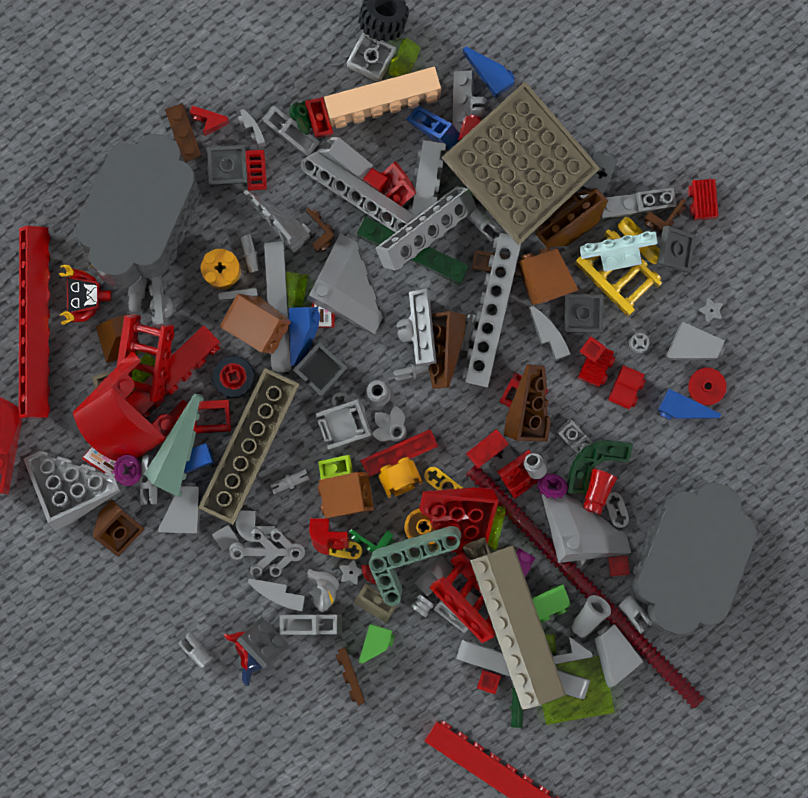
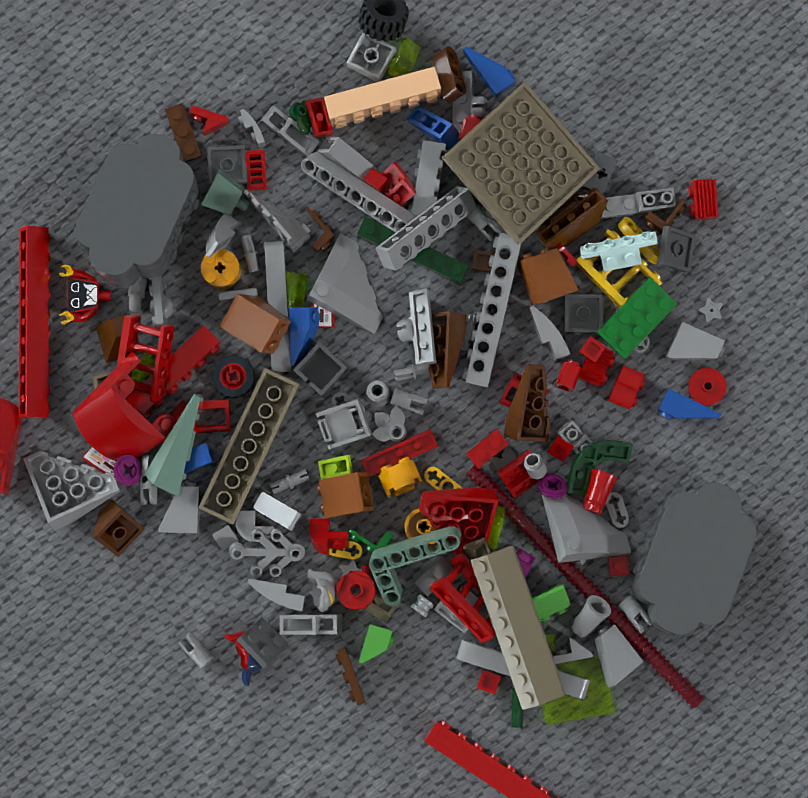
(220, 235): none -> light grey slope
(224, 194): none -> sand green torso
(276, 511): none -> slope
(351, 580): none -> red plate
(403, 399): none -> light grey hinge
(449, 74): none -> reddish brown beam
(560, 449): none -> red plate
(566, 254): none -> red tile
(568, 376): none -> red brick
(636, 318): none -> green plate

